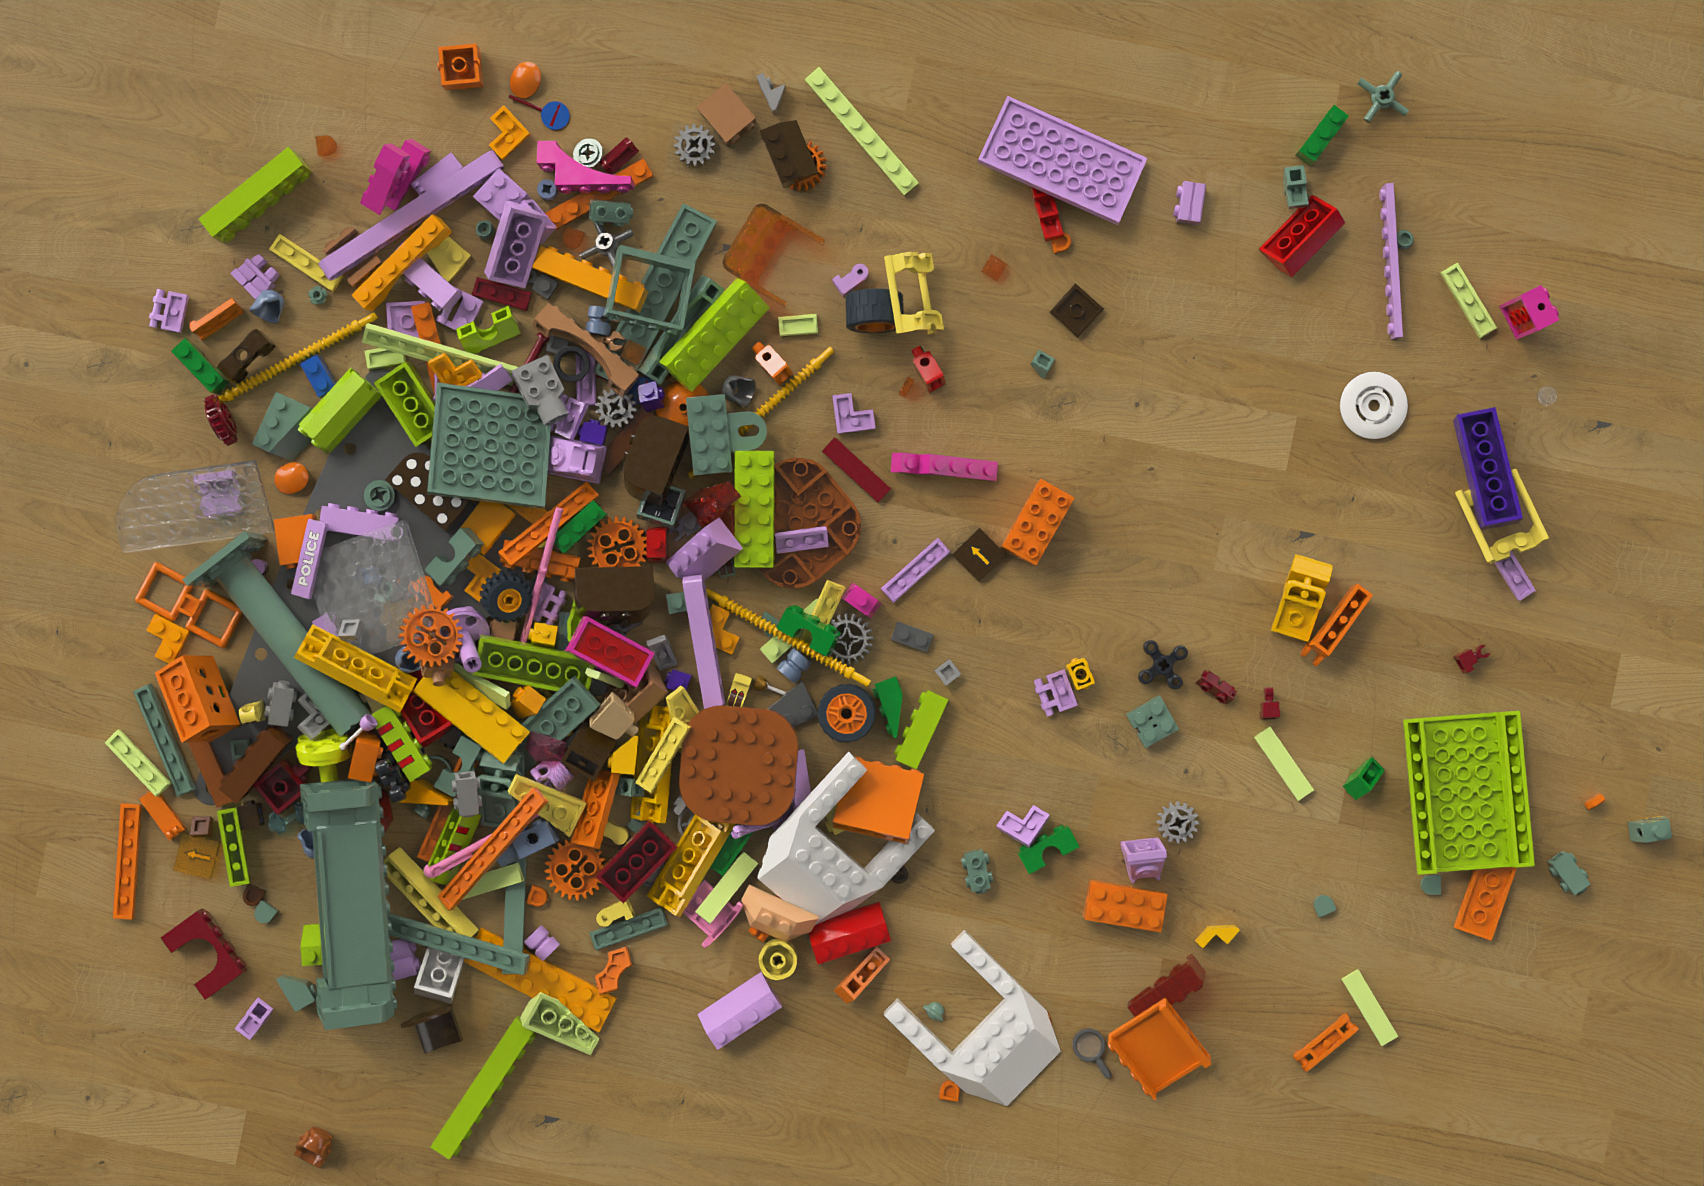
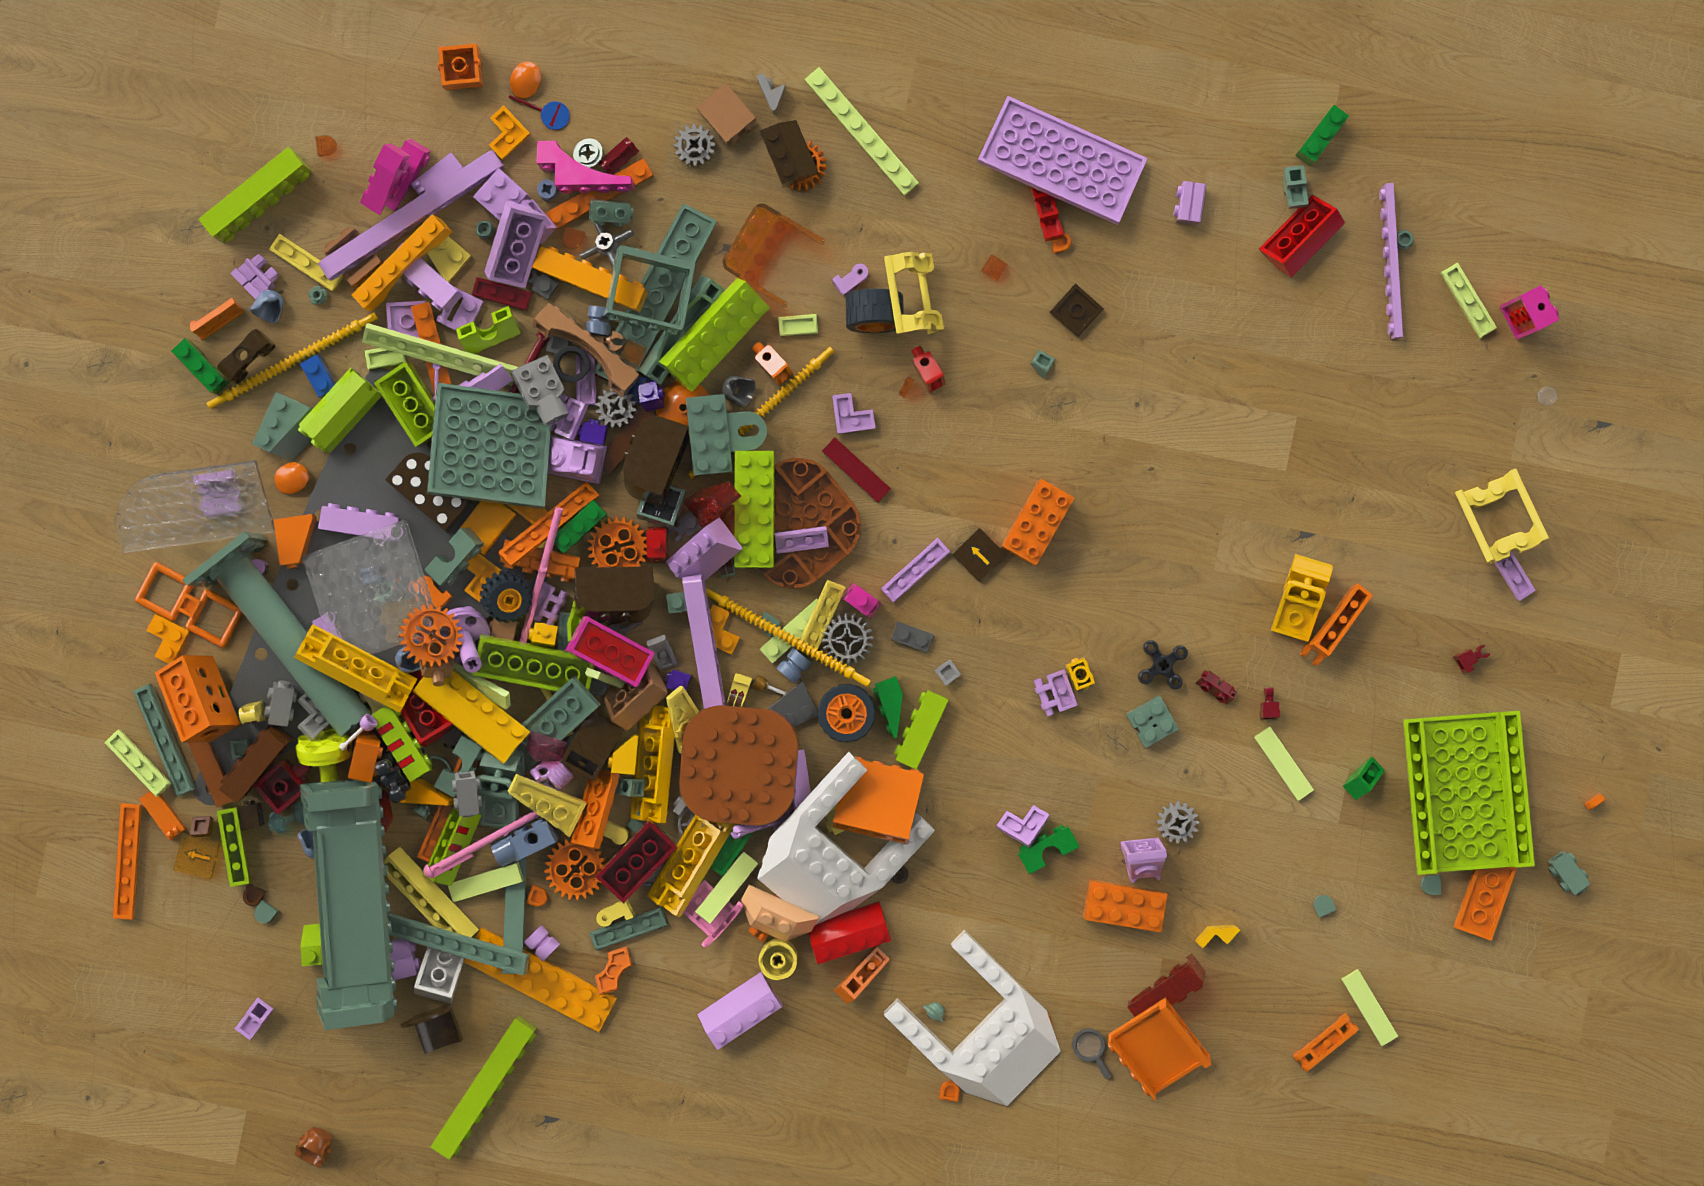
(174, 310): lavender plate -> none
(221, 420): dark red gear -> none
(228, 964): dark red arch -> none
(298, 991): sand green slope -> none
(309, 558): lavender tile -> none
(350, 629): light grey plate -> none
(370, 494): sand green gear -> none
(449, 374): light orange plate -> none
(492, 848): orange plate -> none
(527, 701): light orange slope -> none
(555, 1021): yellowish green wedge -> none
(613, 718): tan torso -> none
(663, 754): light yellow tile -> none
(823, 635): green arch -> none
(943, 466): dark pink arch -> none
(978, 877): sand green brick -> none
(1367, 388): white piece -> none
(1376, 93): sand green bar -> none
(1487, 469): dark purple brick -> none
(1652, 829): sand green torso -> none

